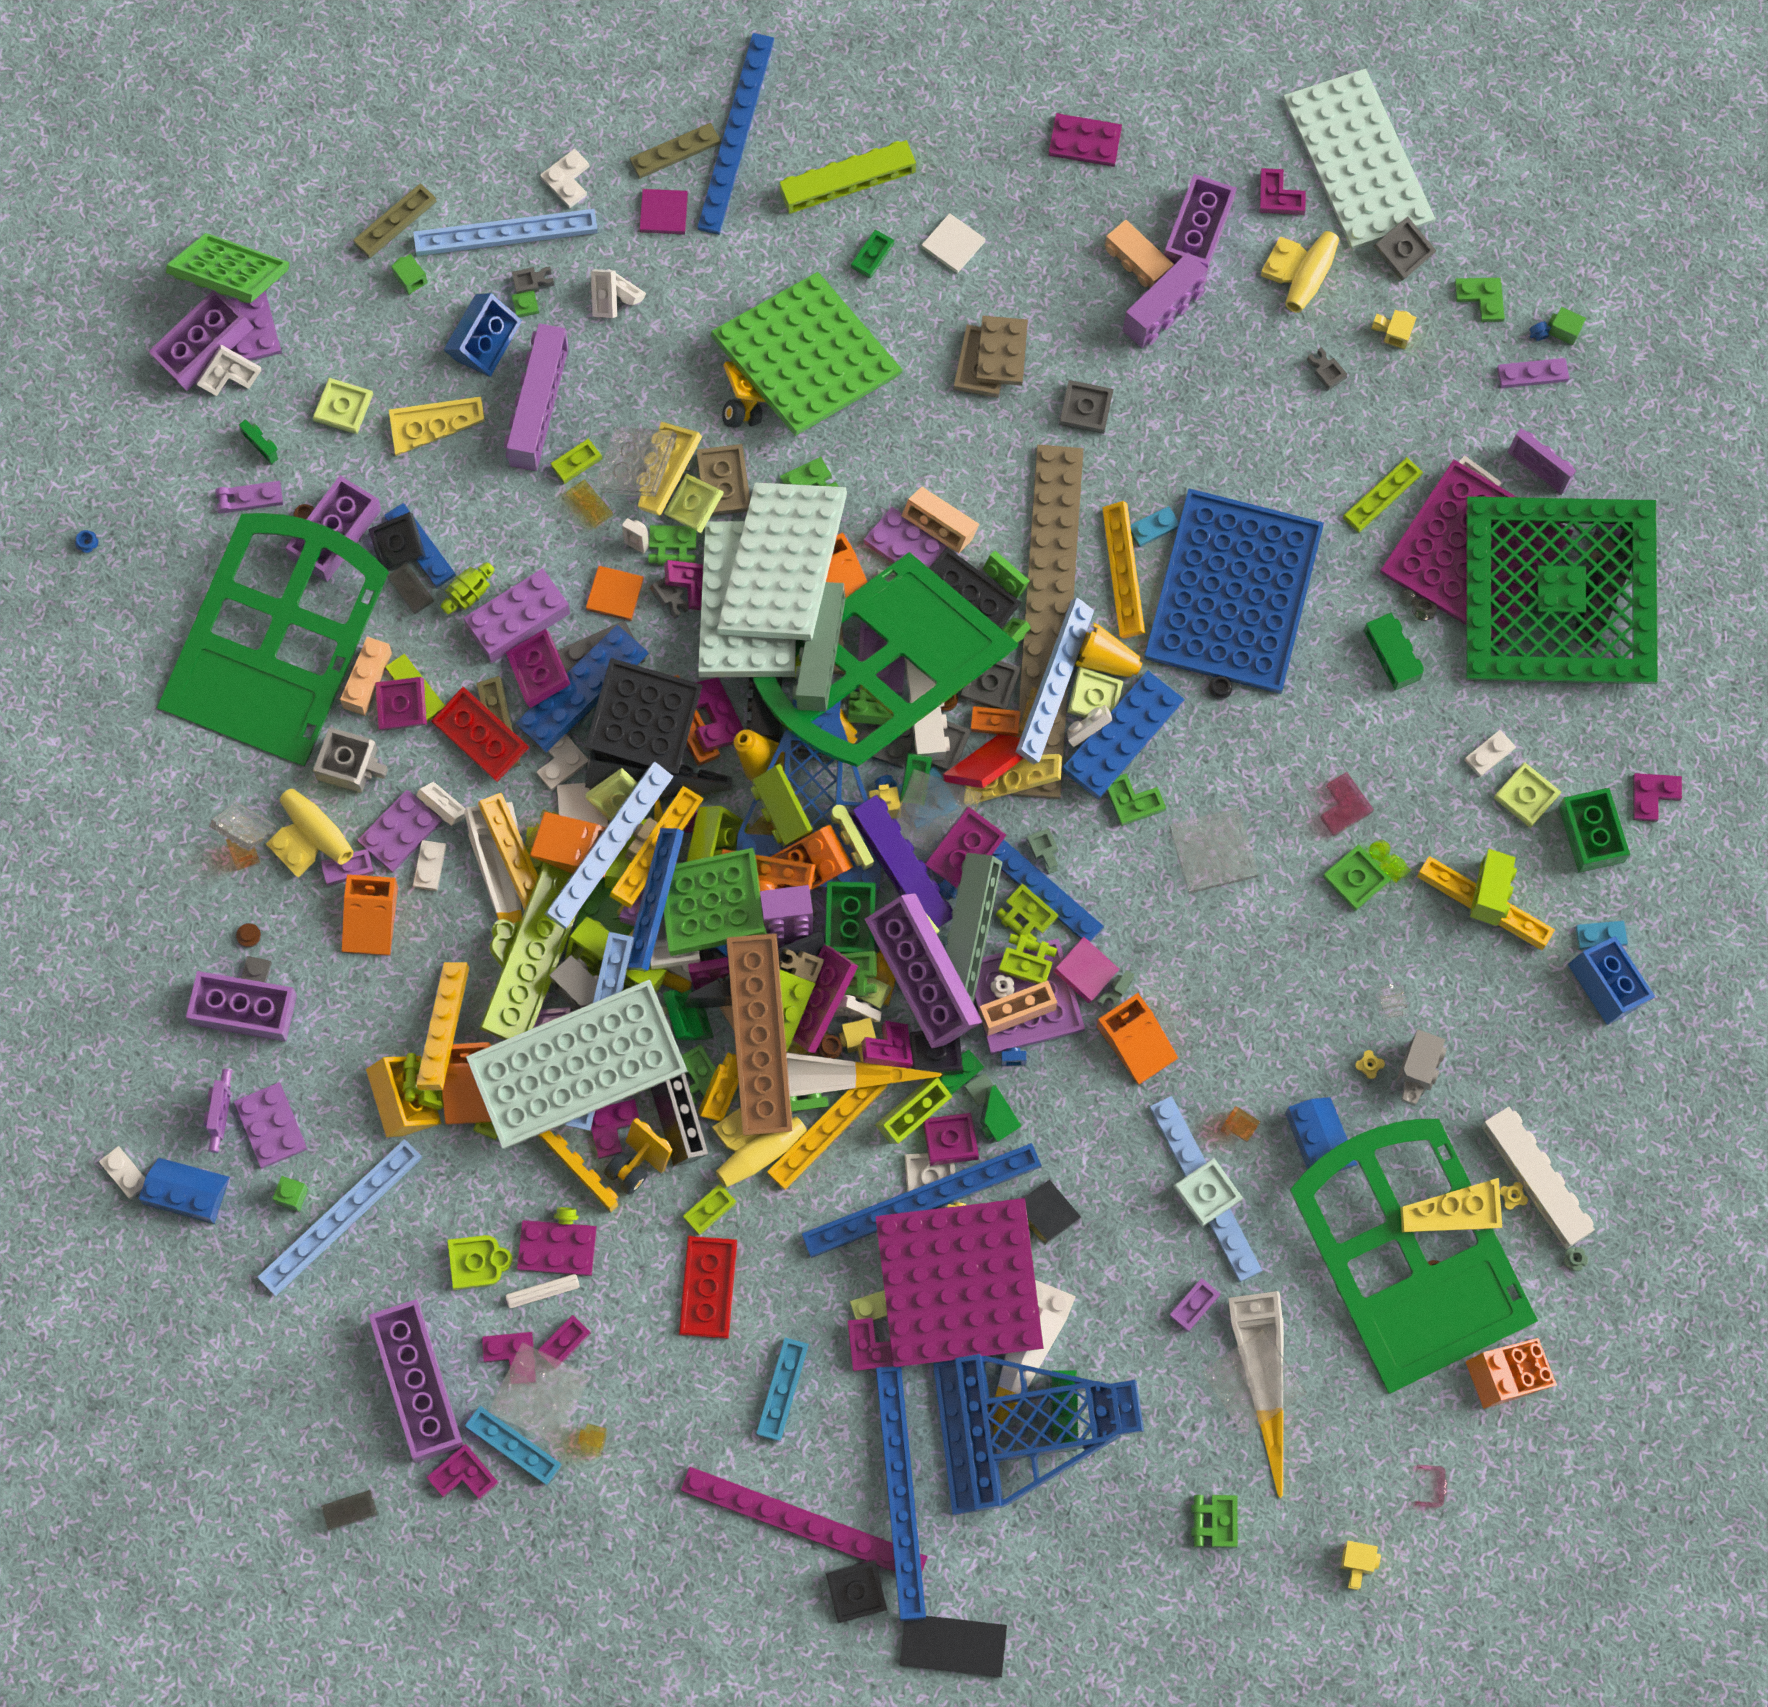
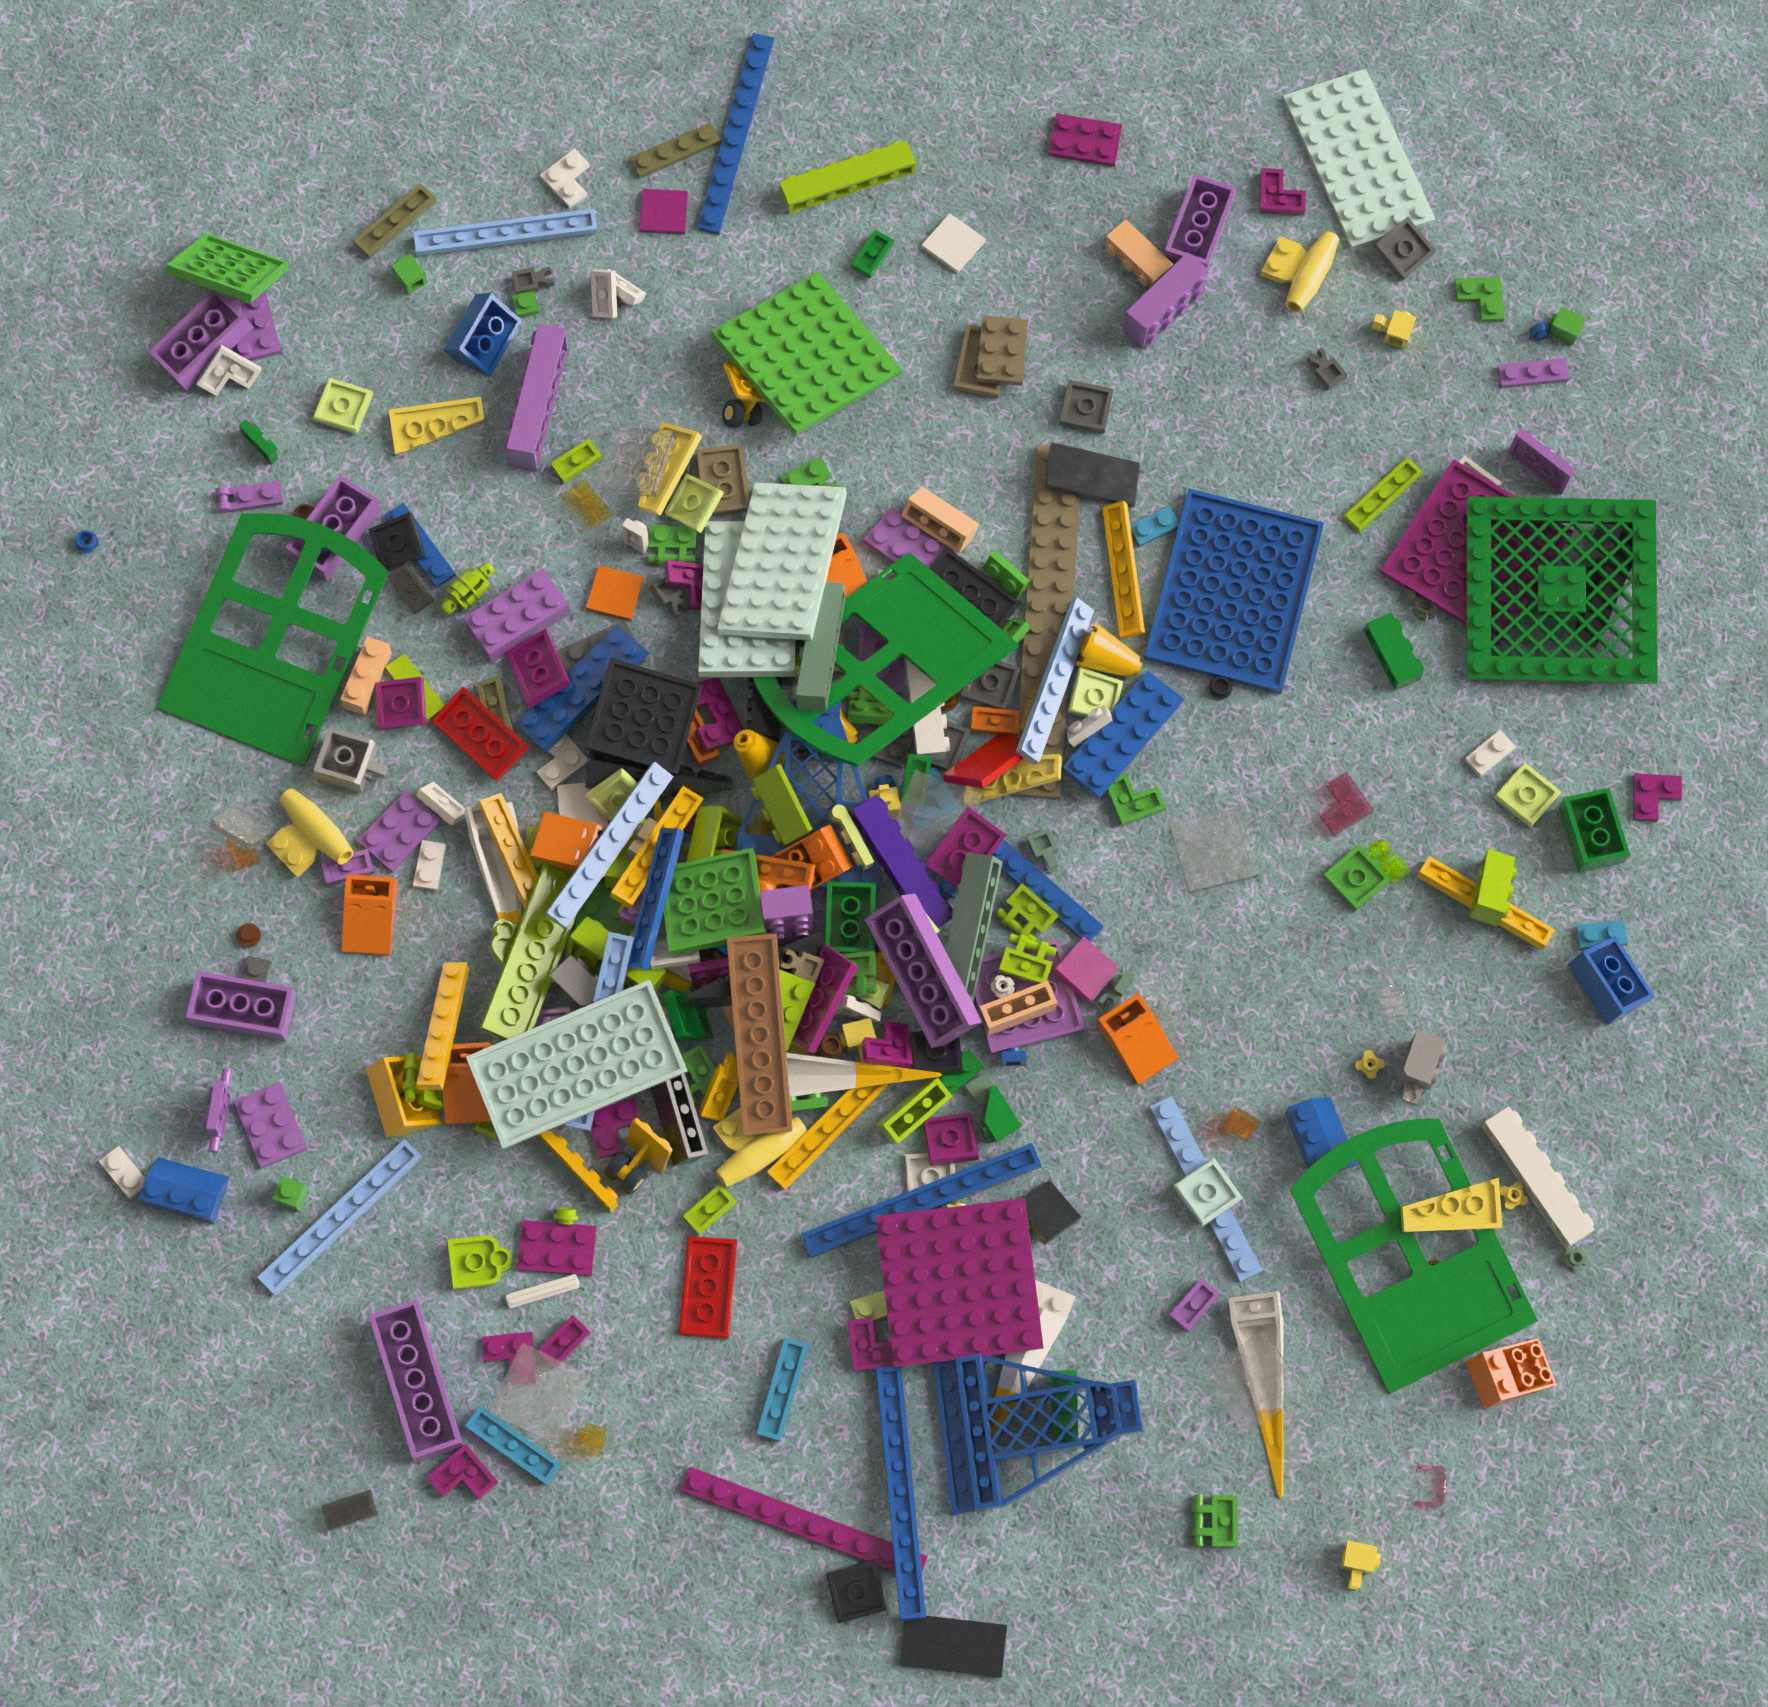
(1092, 474): none -> black tile

